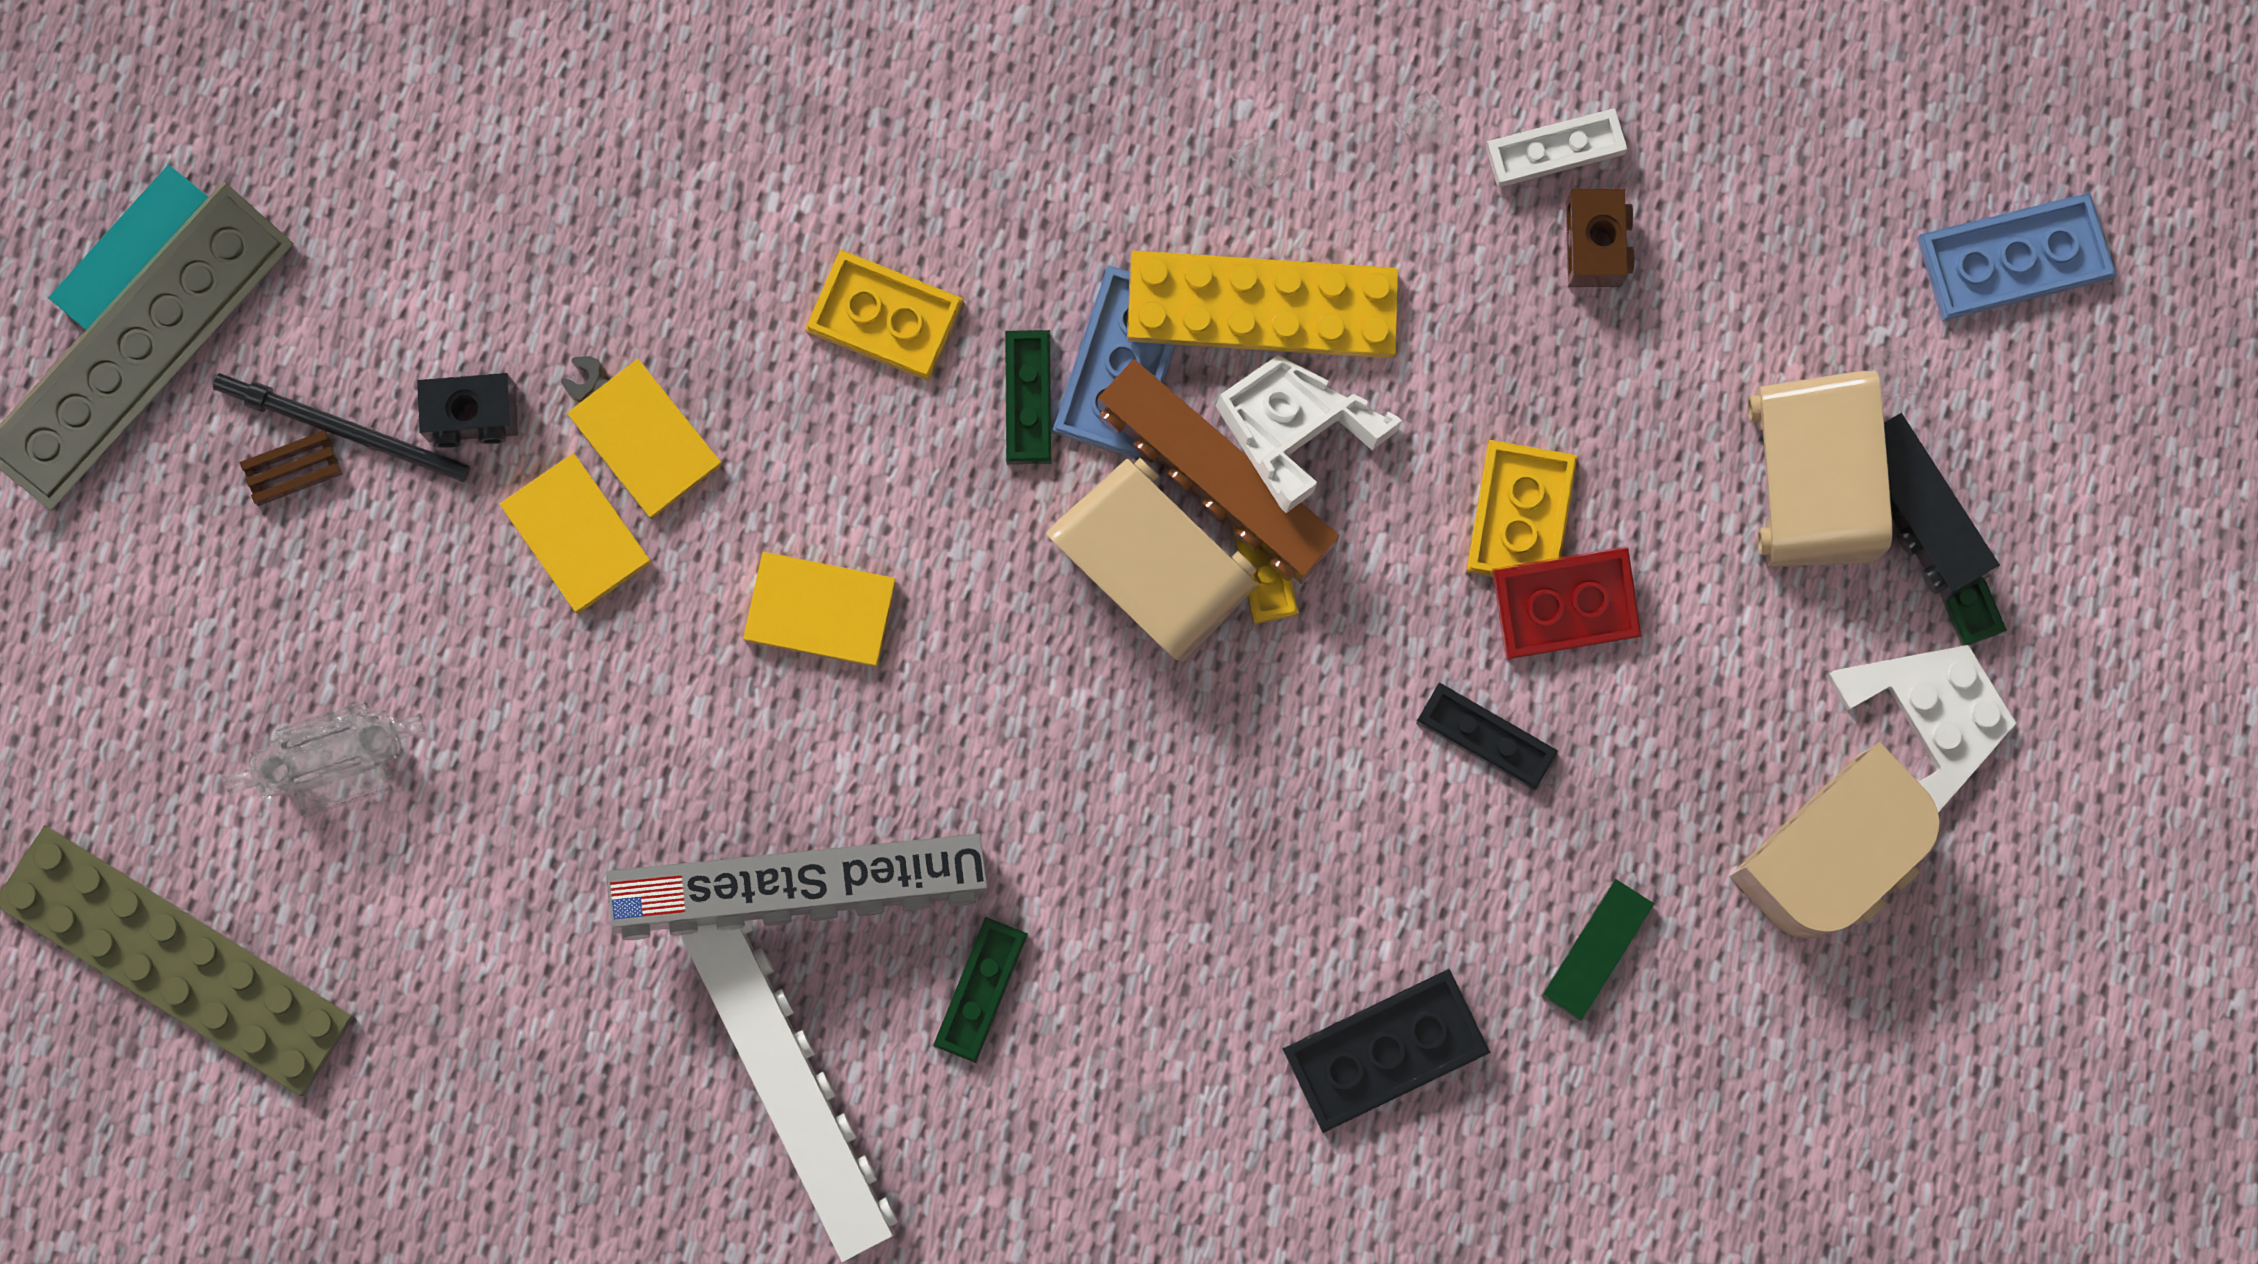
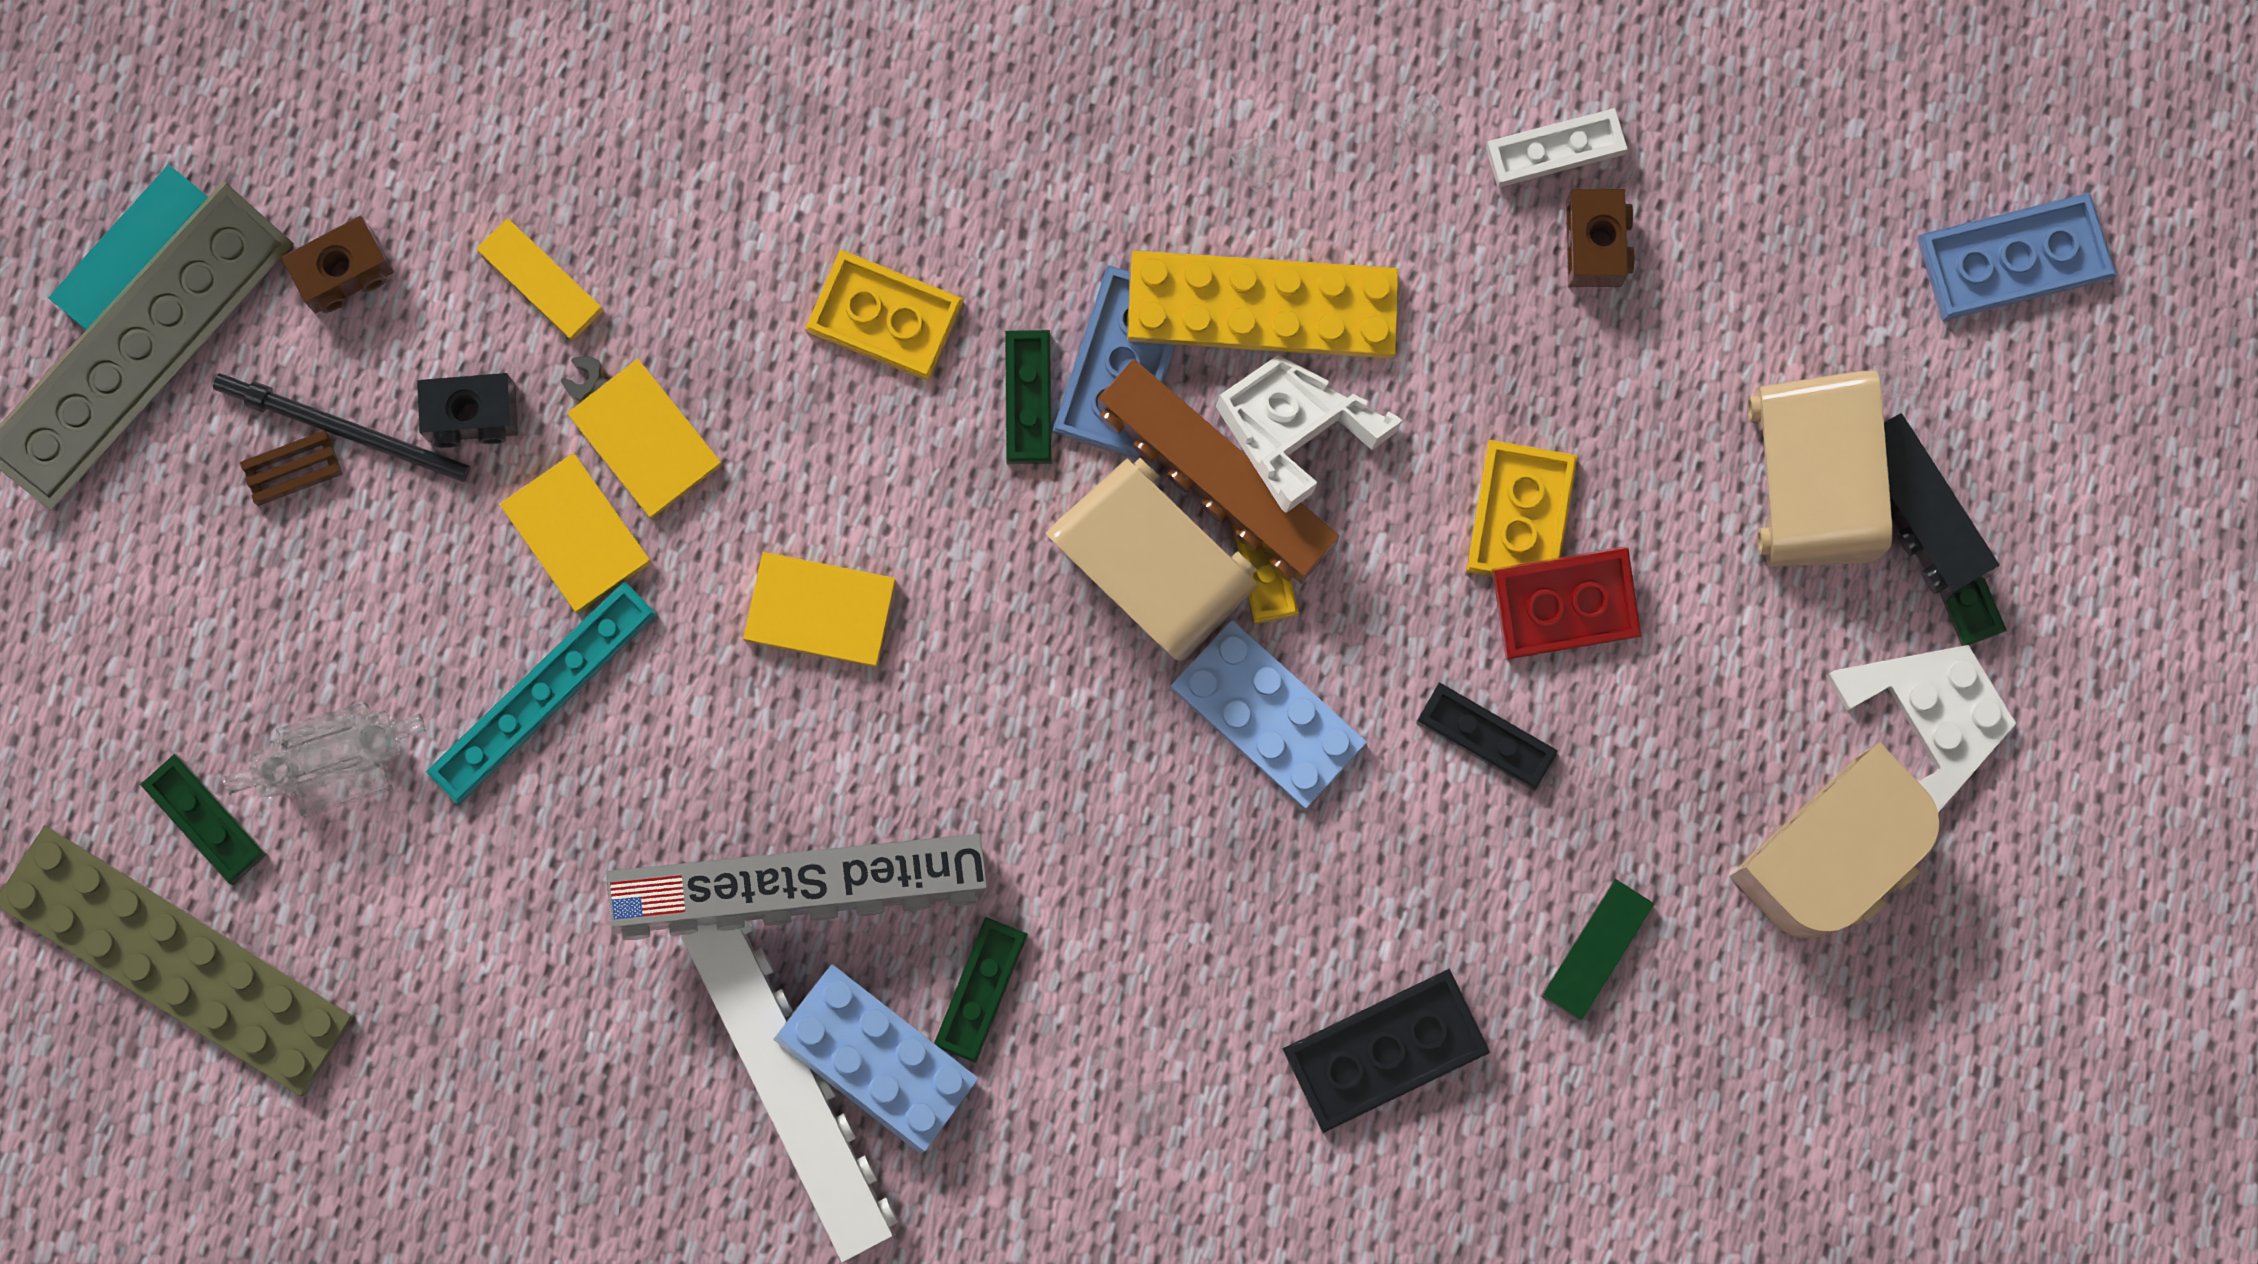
(203, 819): none -> dark green tile
(313, 263): none -> reddish brown brick
(539, 279): none -> yellow tile
(541, 693): none -> teal tile
(875, 1059): none -> light blue plate
(1268, 714): none -> light blue plate

